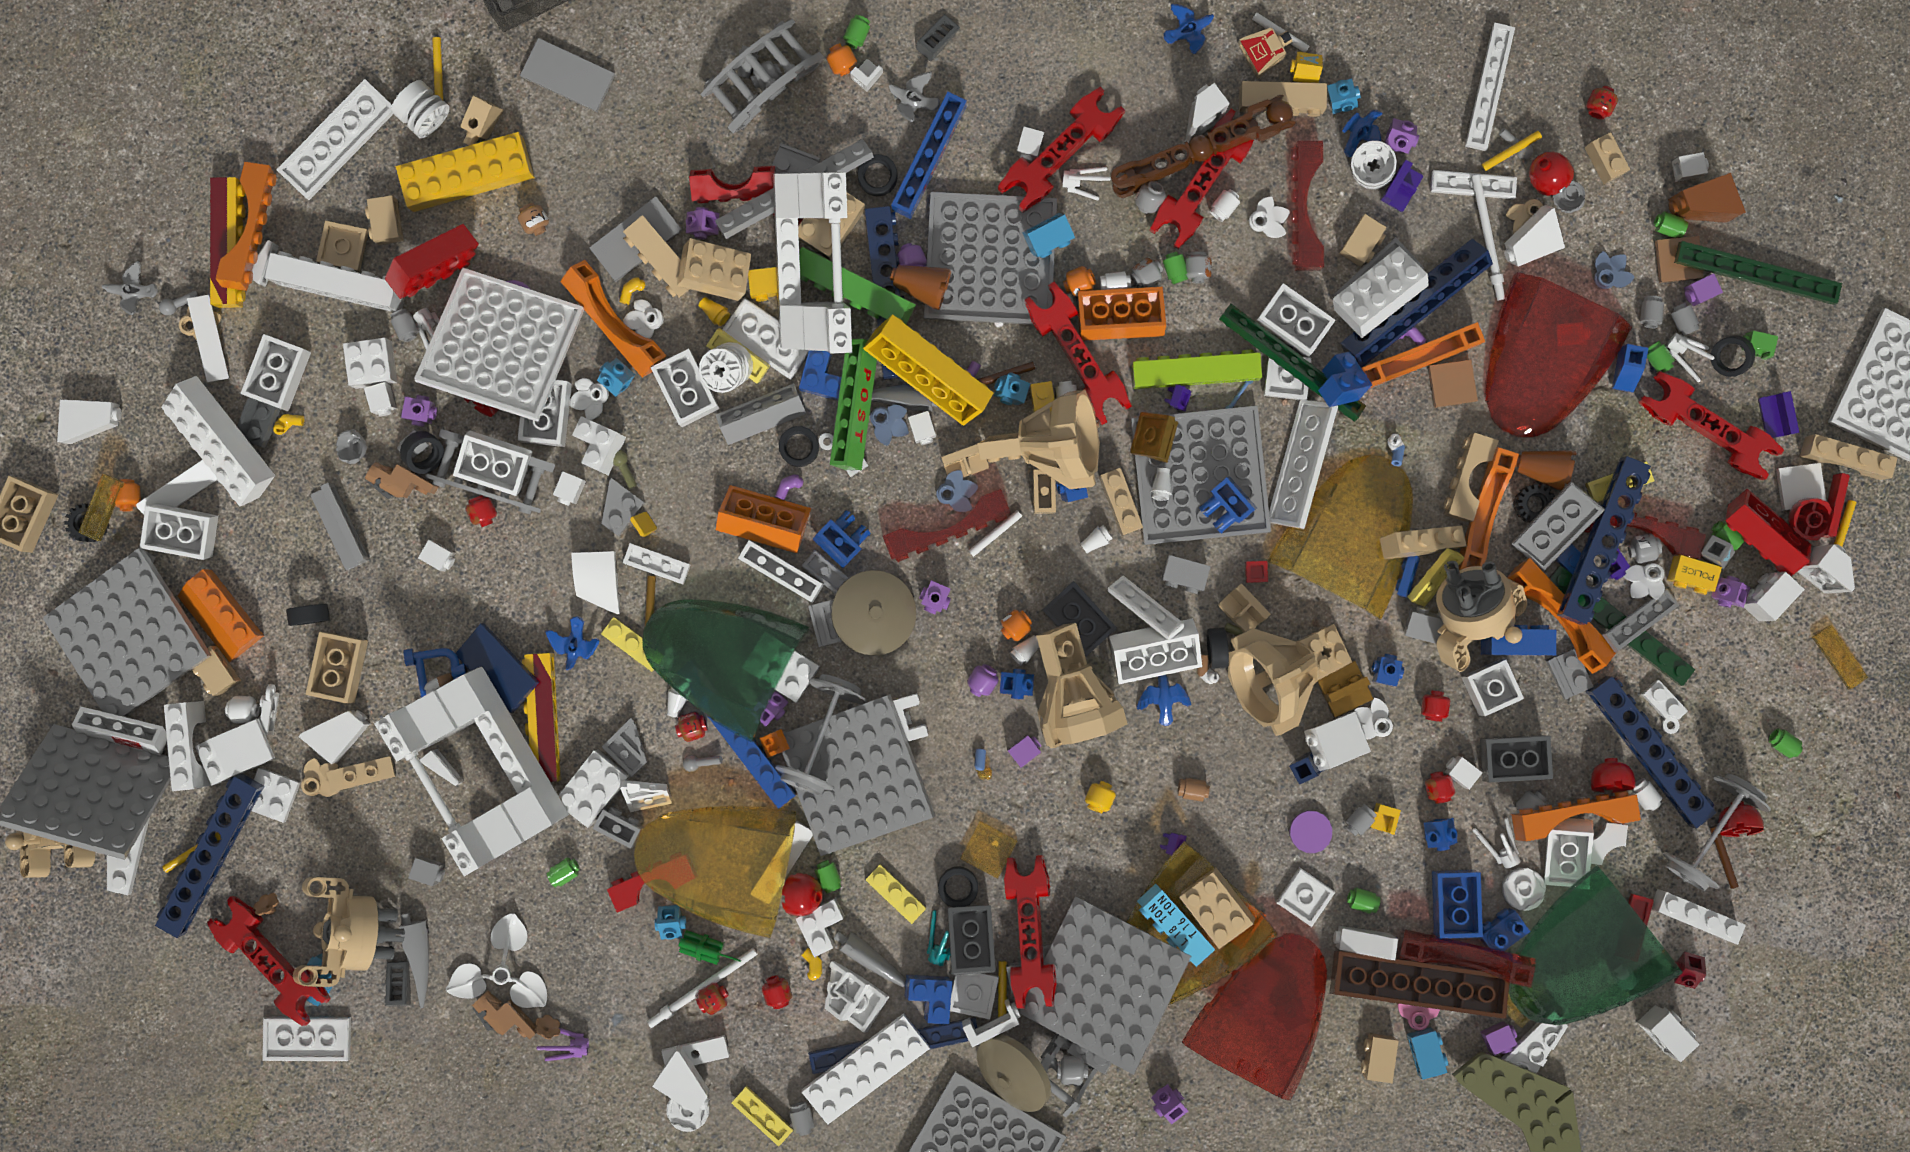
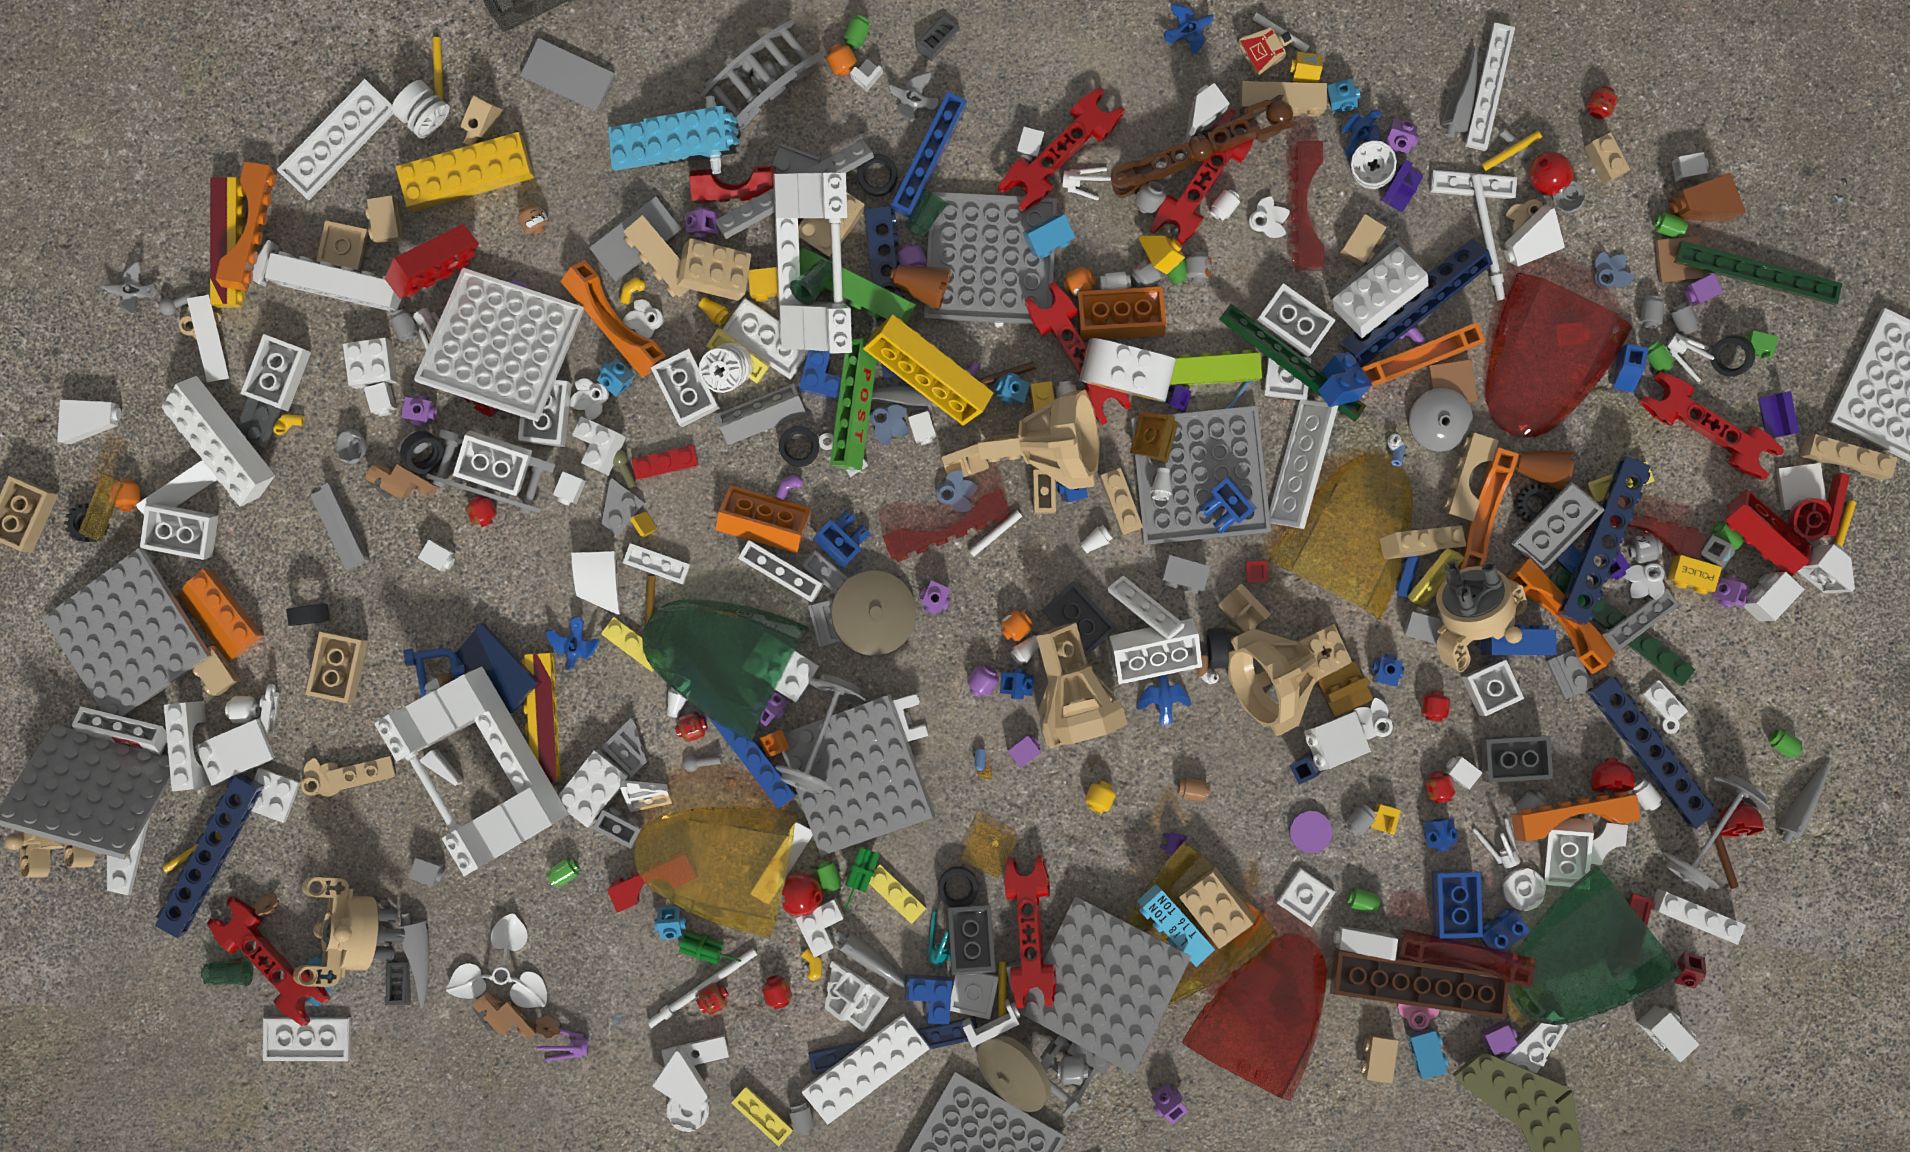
(228, 972): none -> clear green plant
(336, 735): white slope -> none
(665, 462): none -> red plate
(676, 138): none -> medium azure piece
(812, 282): none -> clear green plant
(861, 871): none -> green piece
(925, 213): none -> clear green plant
(1127, 369): none -> white brick
(1162, 252): none -> yellow slope
(1427, 417): none -> light grey dish
(1460, 107): none -> light grey piece
(1802, 808): none -> light grey piece
(1839, 657): clear yellow tile -> none

